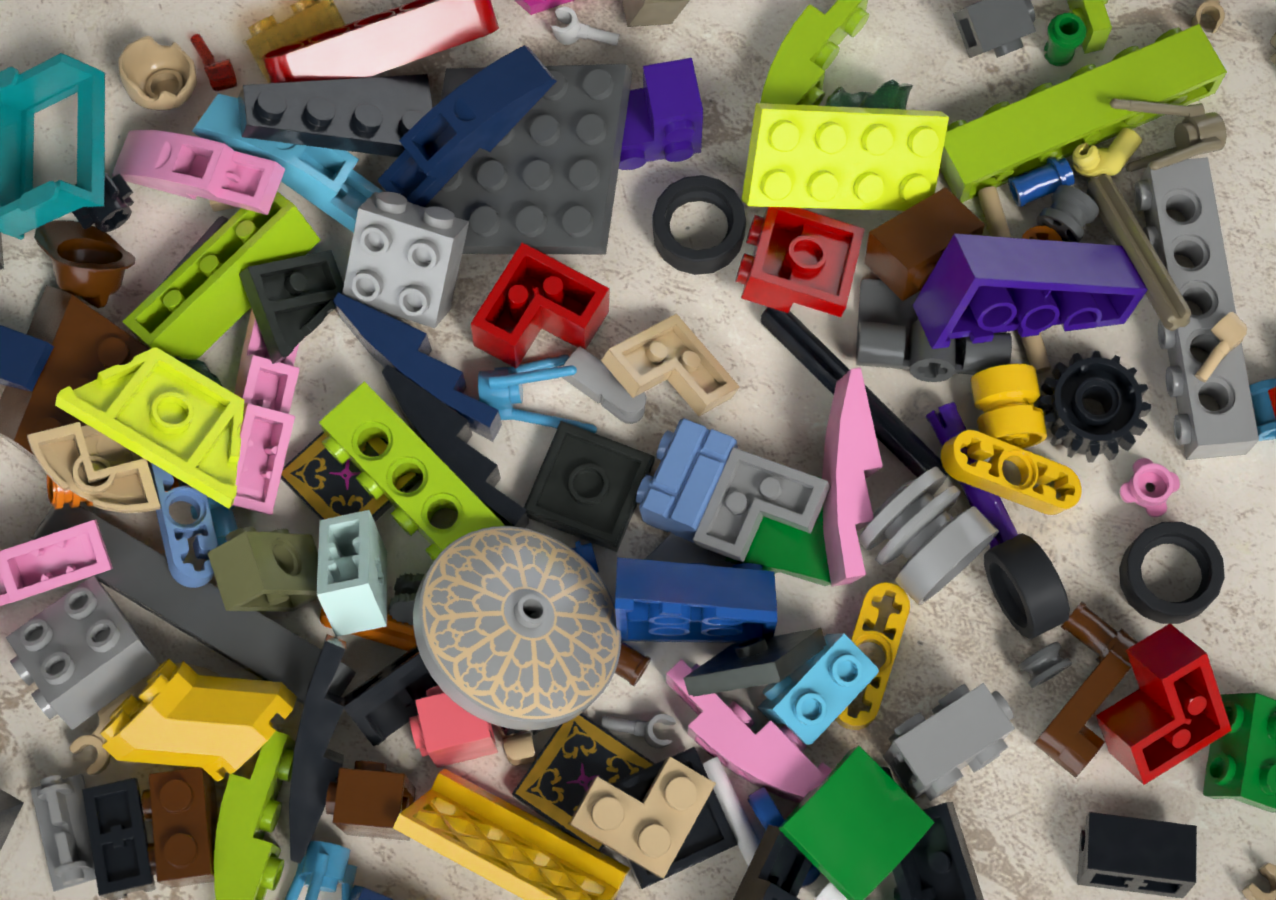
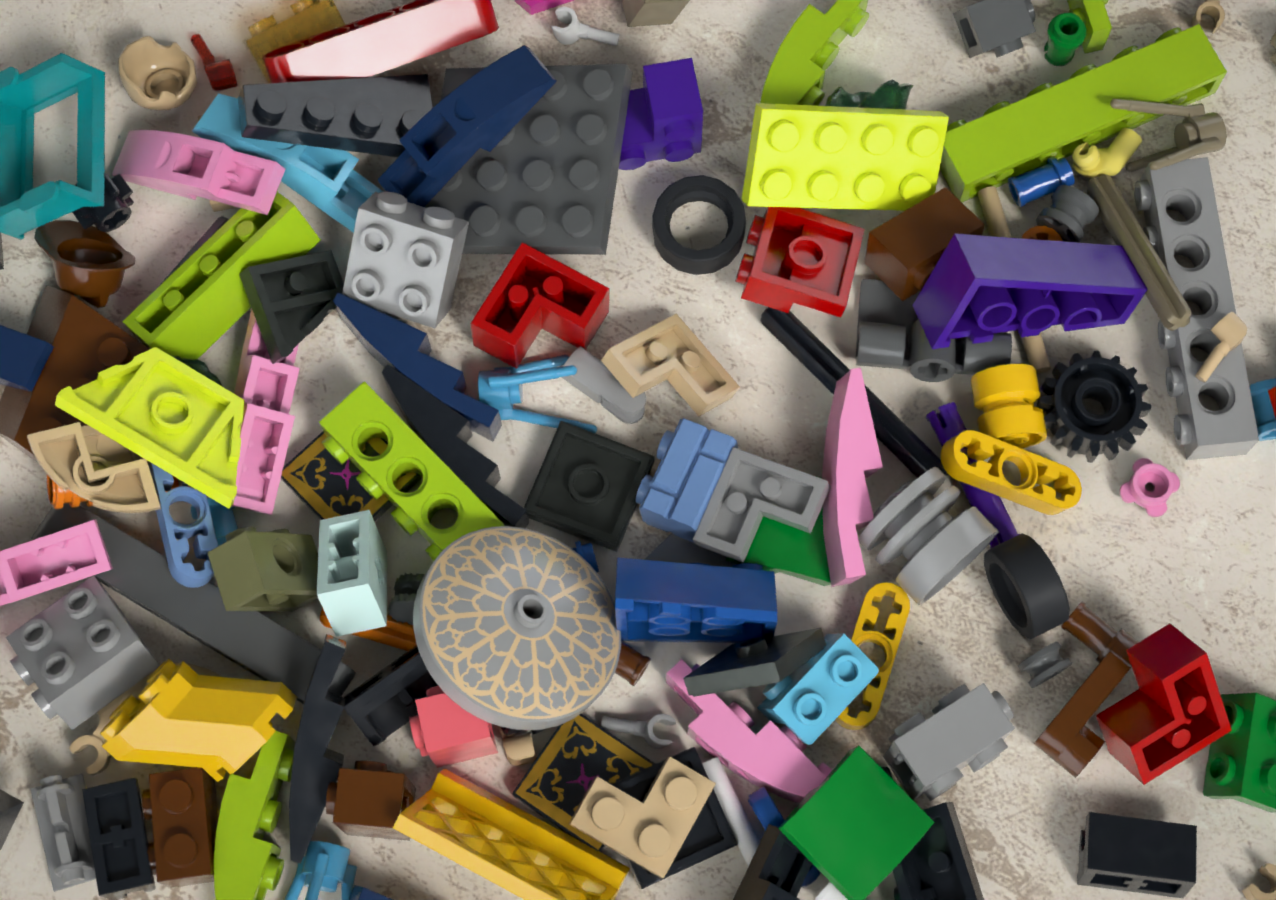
(1198, 545): black tyre -> none

